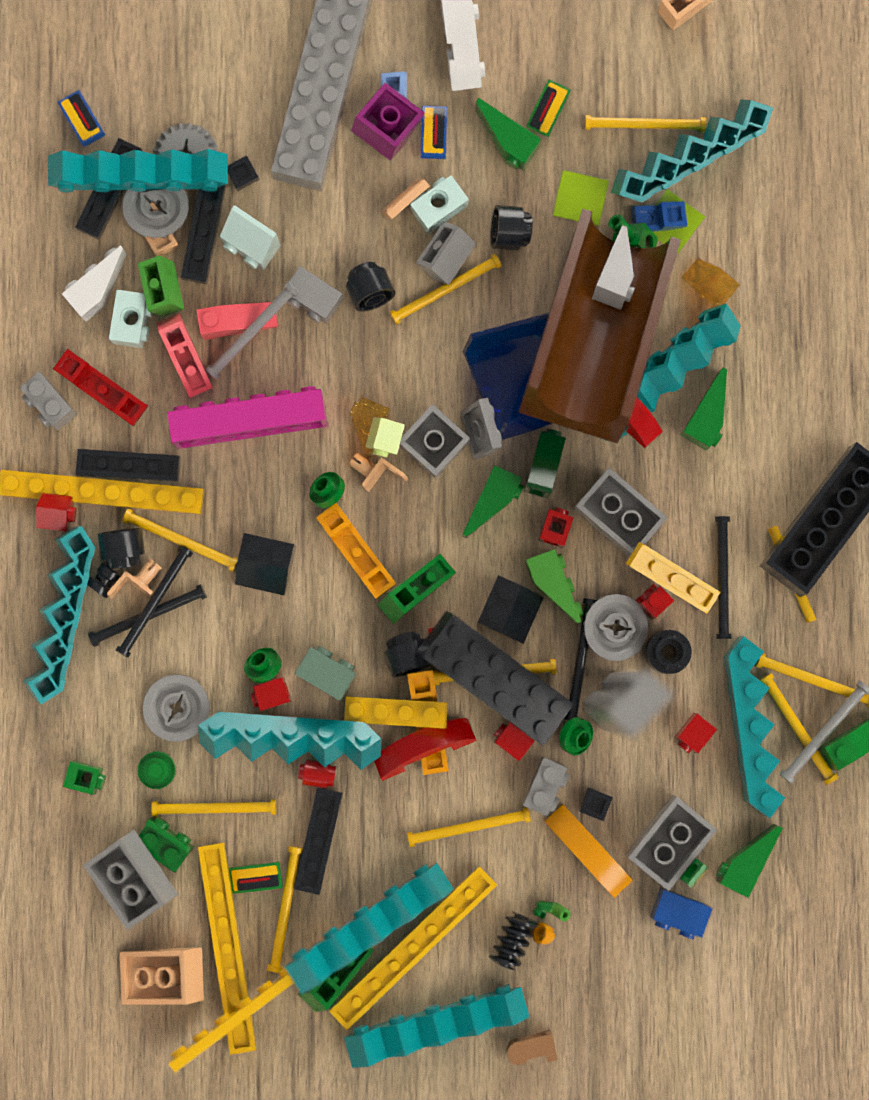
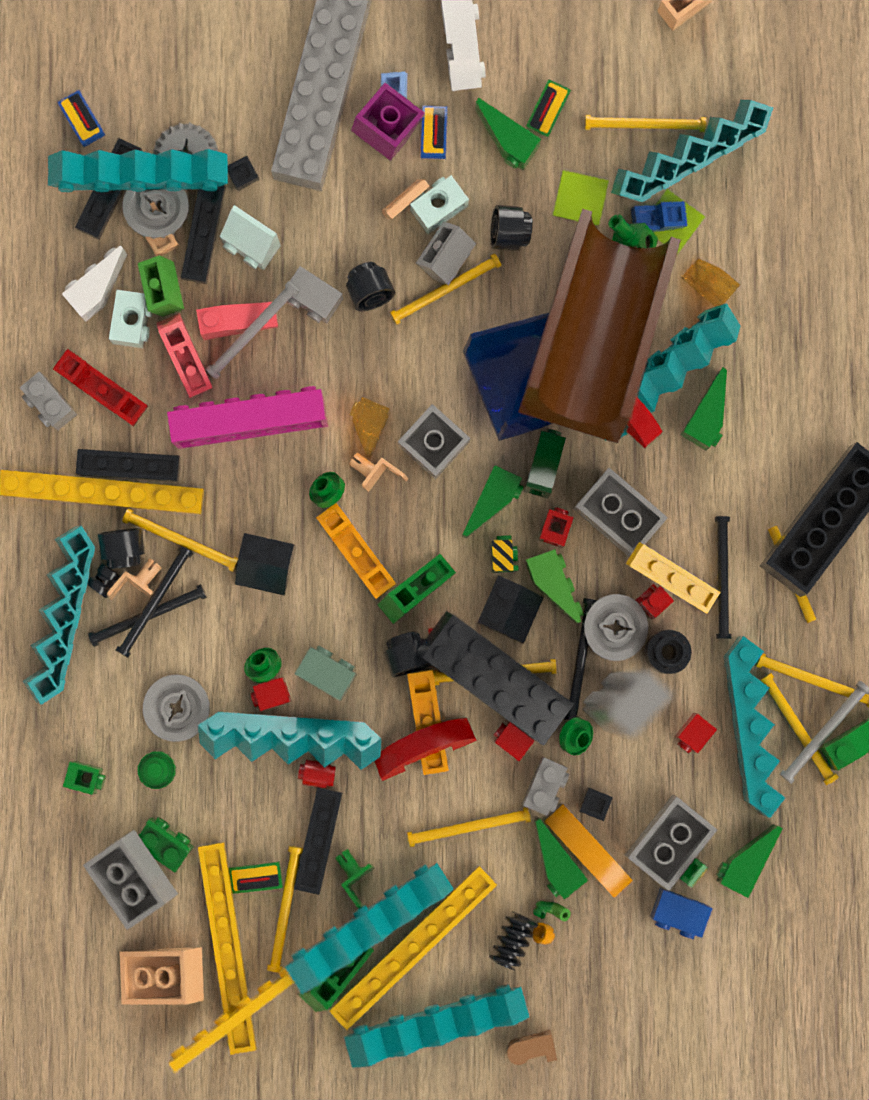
(55, 512): red brick -> none
(197, 808): yellow bar -> none
(354, 874): none -> green bracket
(384, 437): yellowish green brick -> none
(396, 712): yellow plate -> none
(481, 428): light grey plate -> none
(503, 555): none -> brick
(559, 867): none -> green slope
(617, 276): slope -> none

